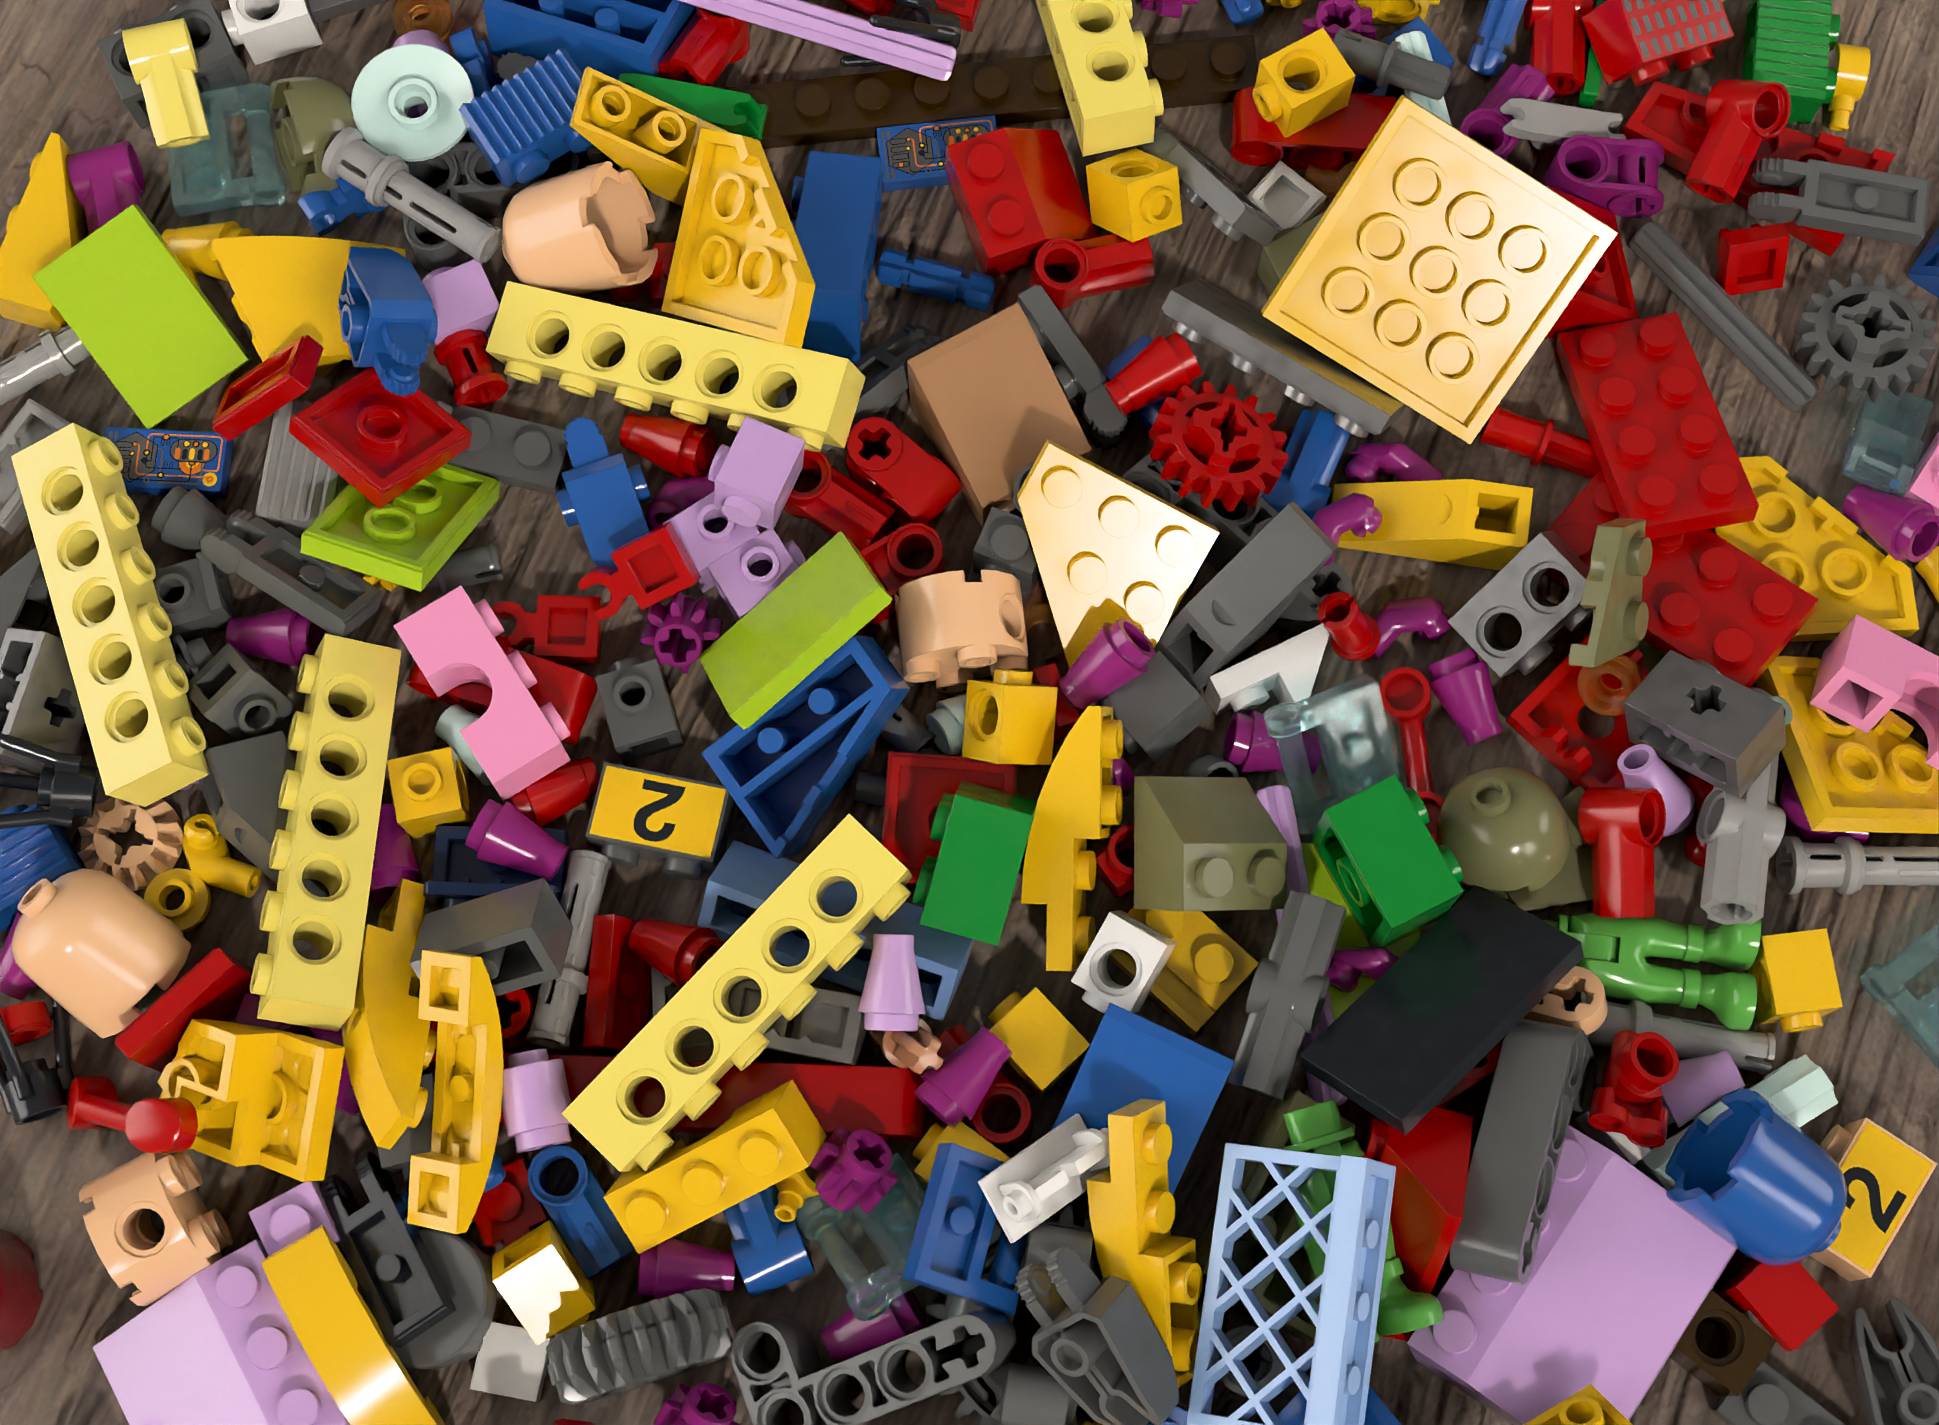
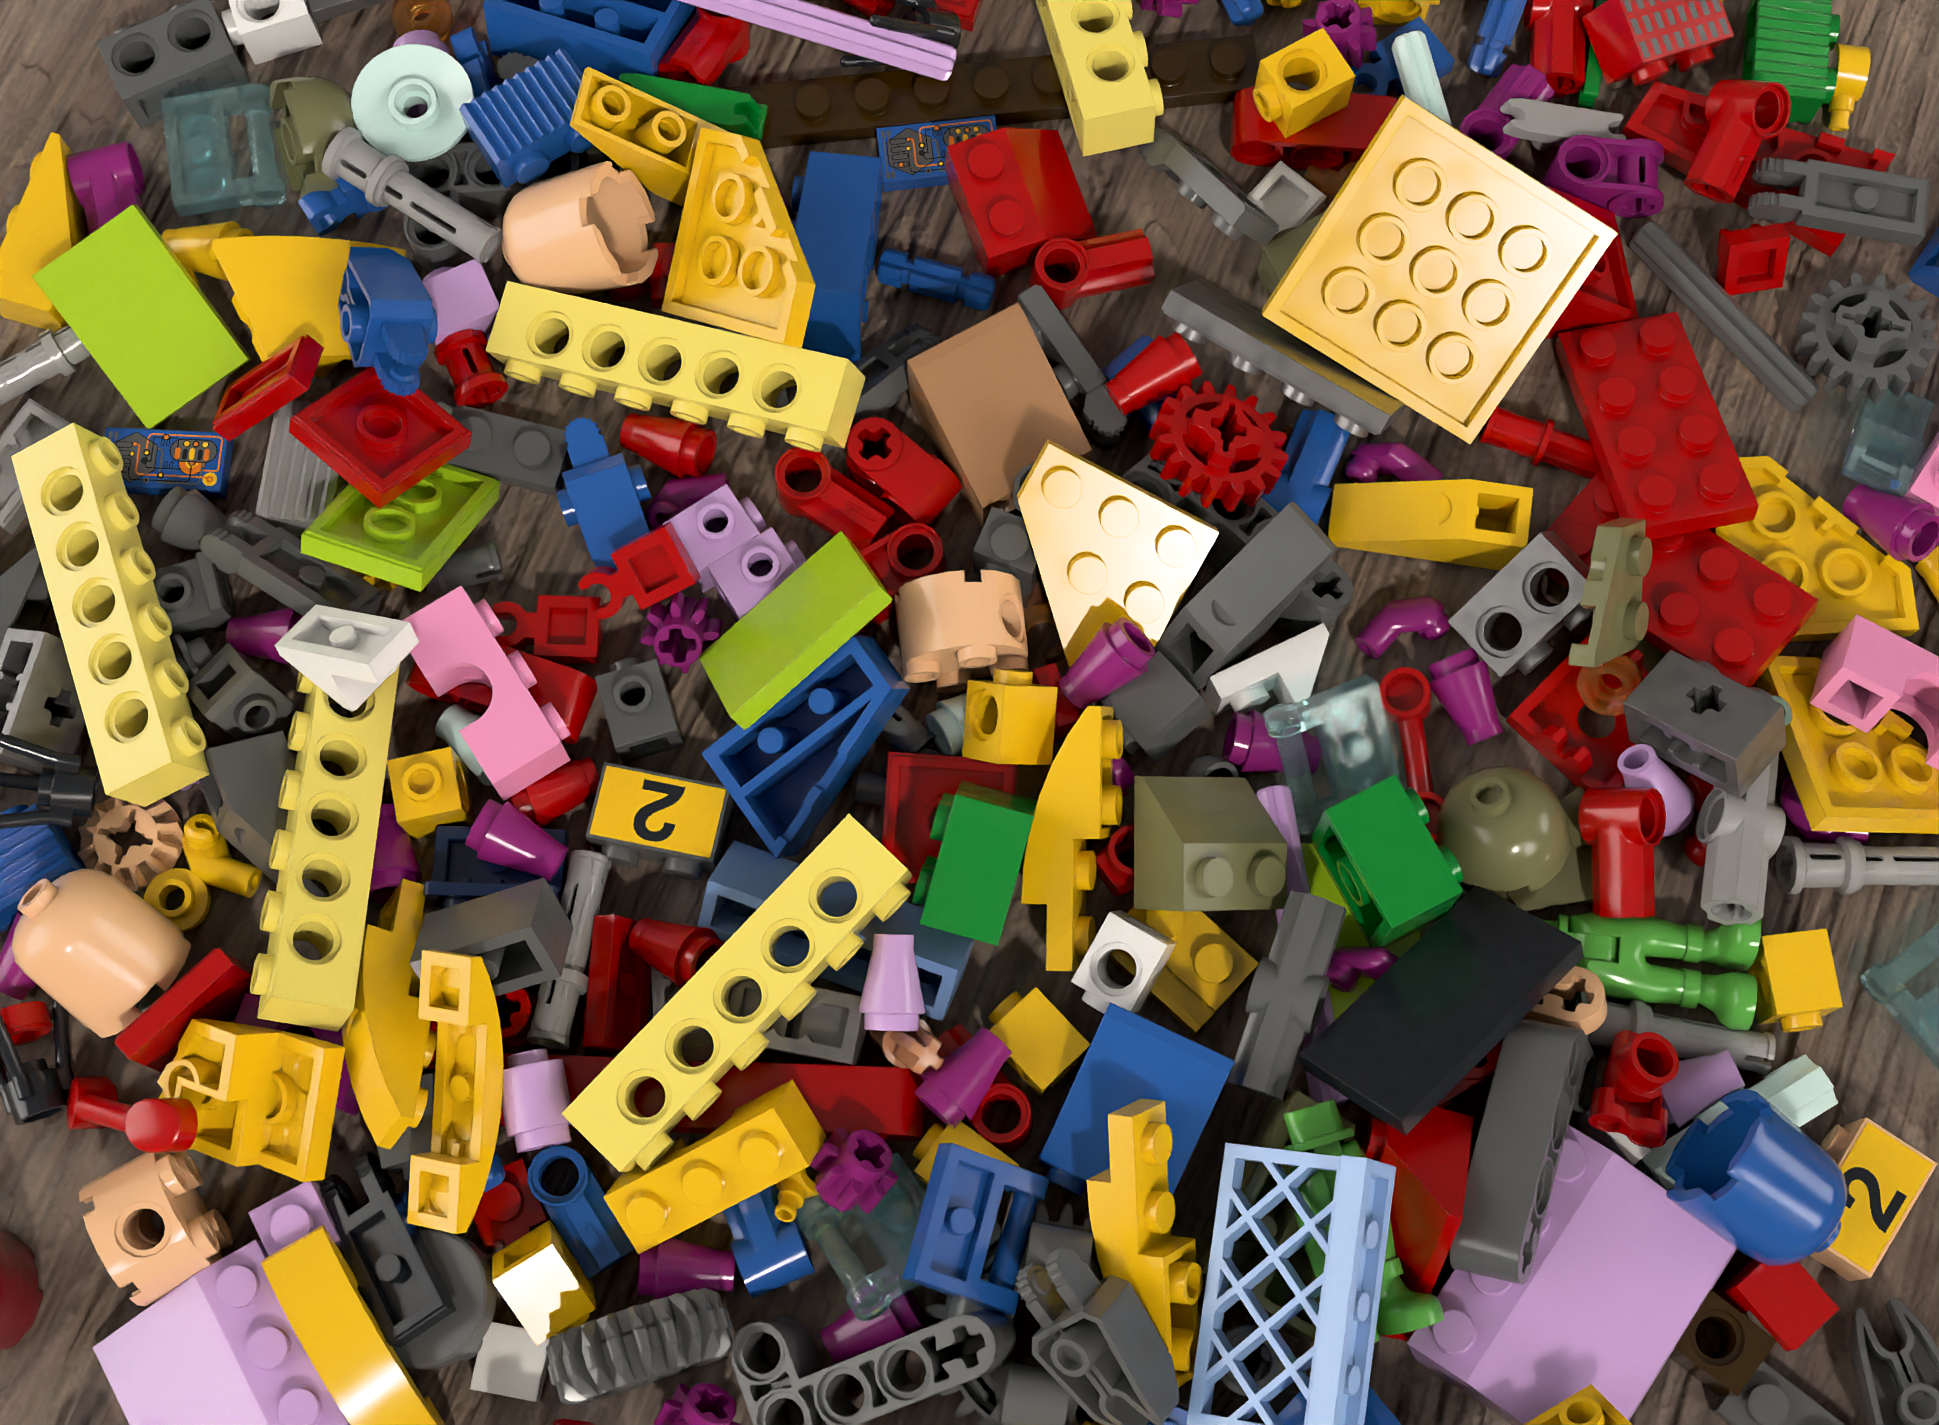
(165, 67): light yellow piece -> none
(346, 651): none -> white slope
(756, 473): lavender brick -> none
(1045, 1176): white hinge -> none
(1134, 194): yellow brick -> none
(1351, 513): magenta arm -> none
(1352, 632): red pin -> none
(1392, 66): dark grey axle -> none

